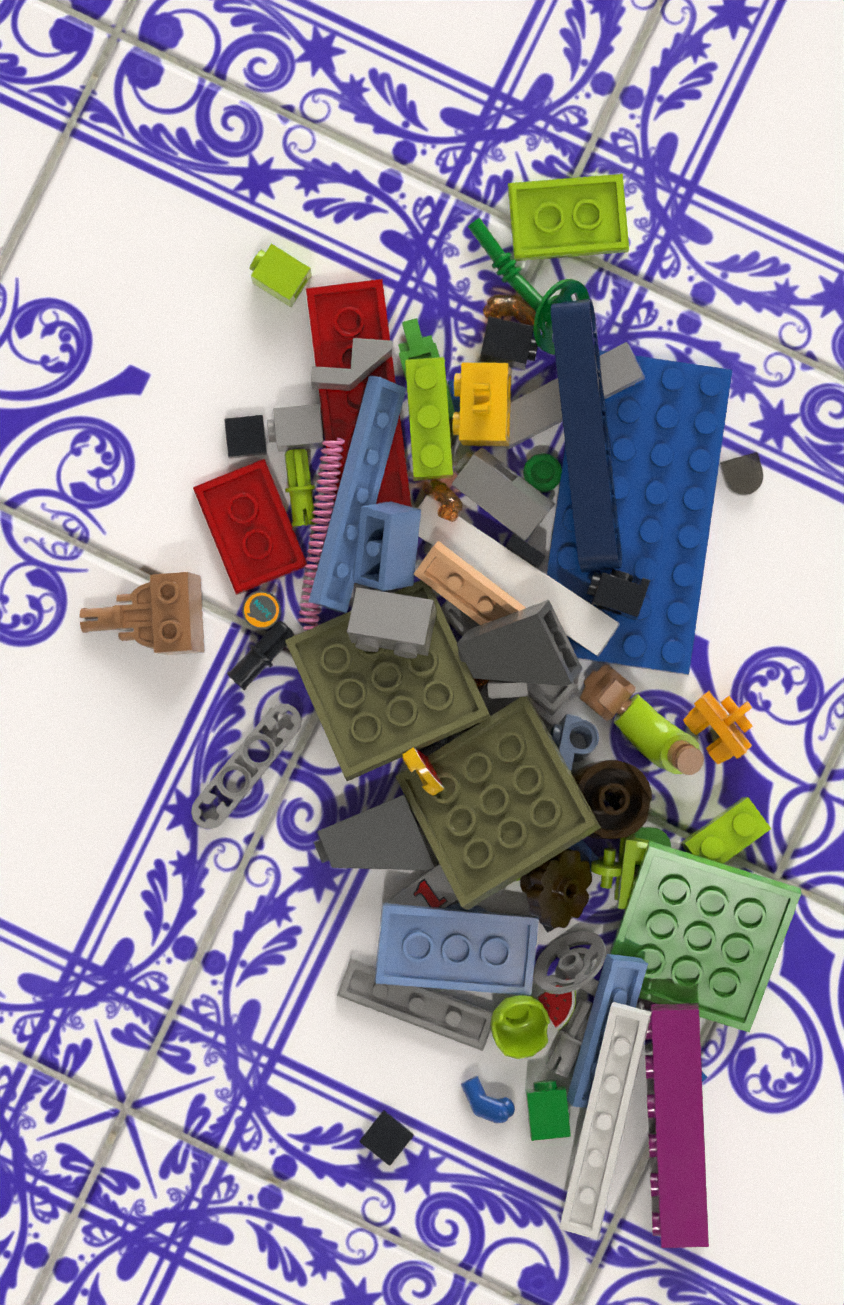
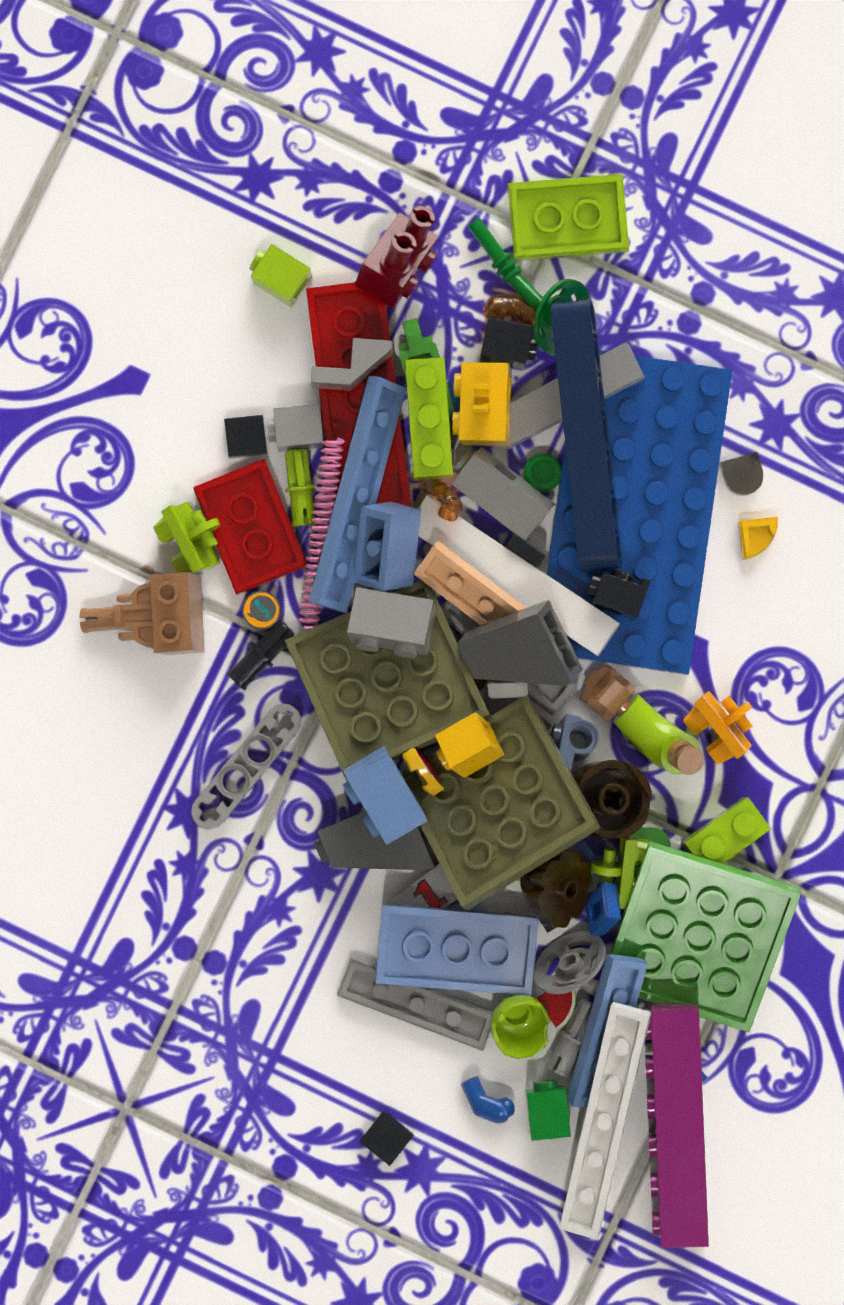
(192, 536): none -> lime hips
(384, 795): none -> medium blue brick
(399, 257): none -> dark red brick
(468, 745): none -> yellow brick
(603, 909): none -> blue tile
(756, 535): none -> yellow tile

